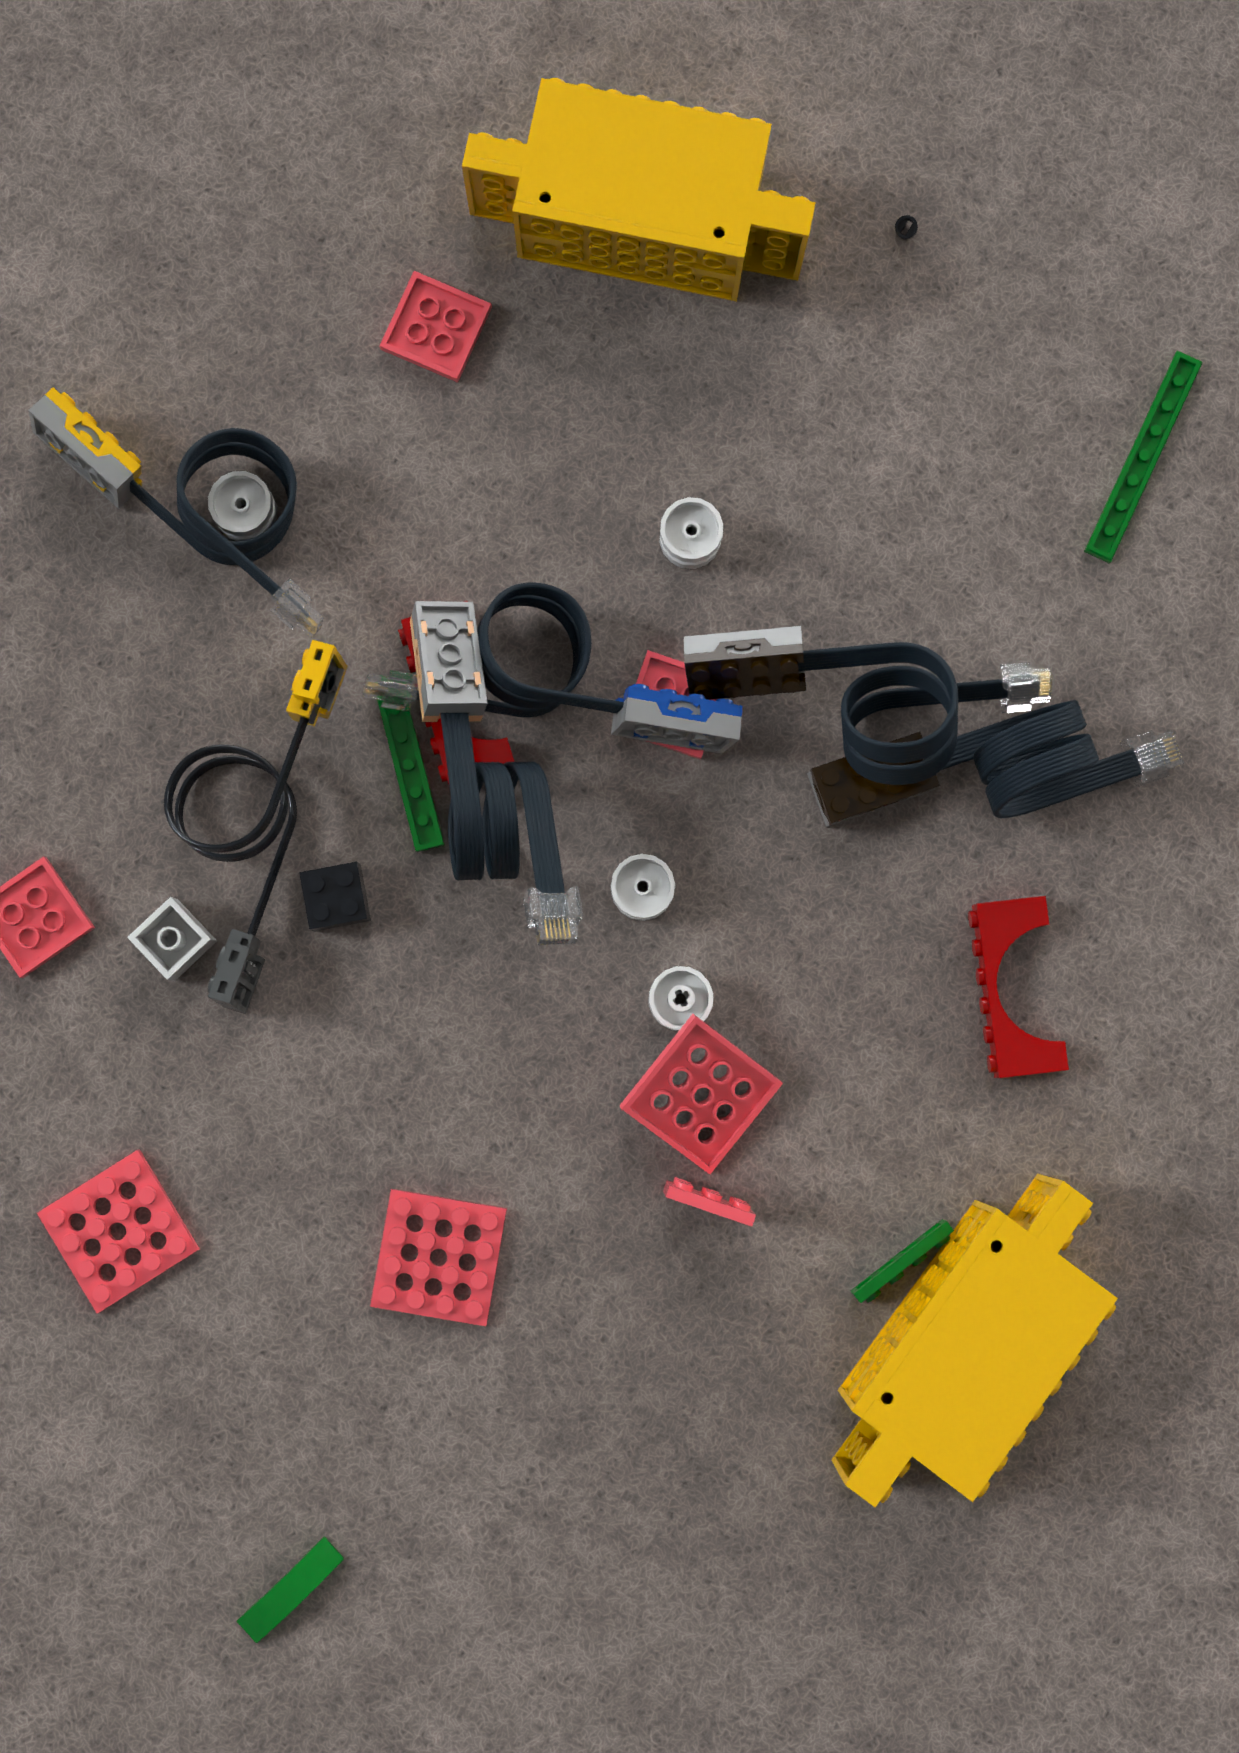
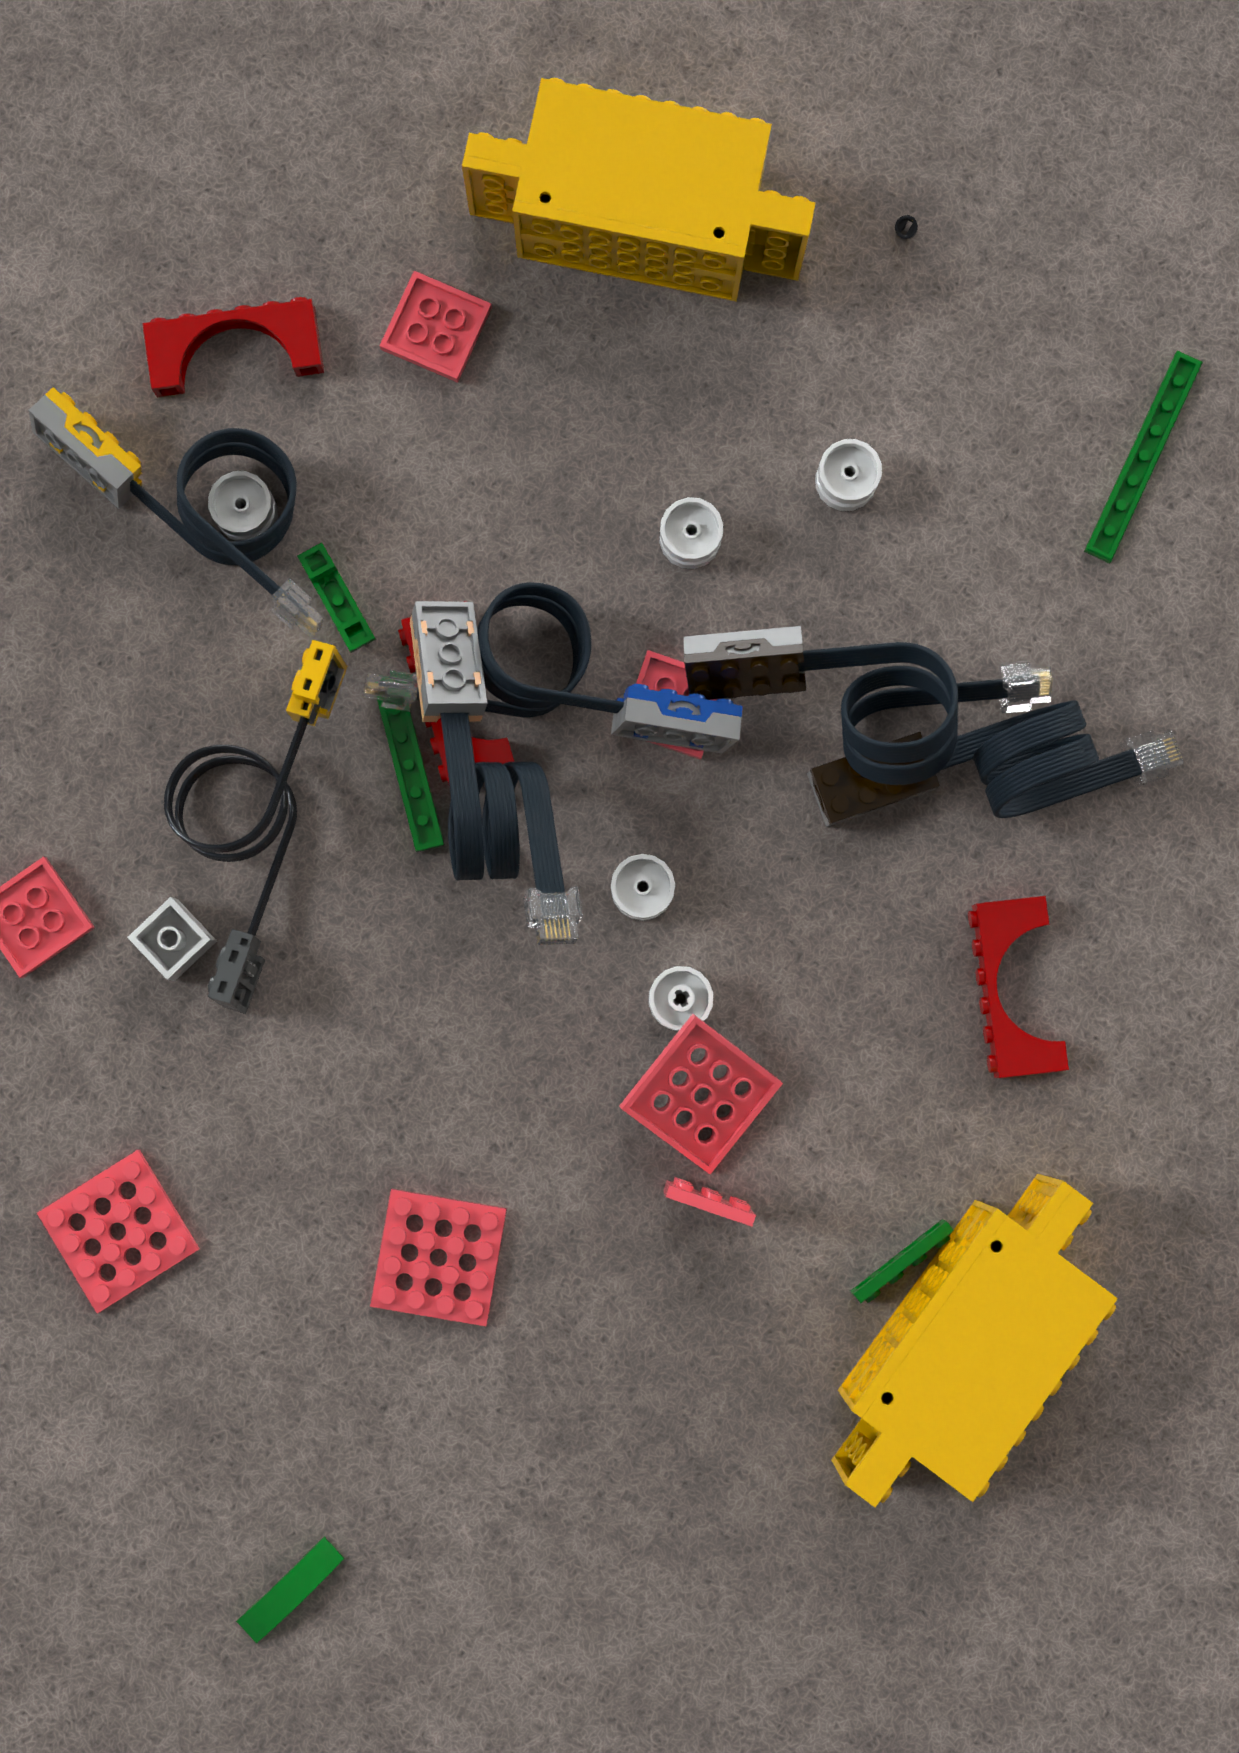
(174, 341): none -> red arch
(335, 896): black brick -> none
(336, 597): none -> green slope
(853, 458): none -> white wheel

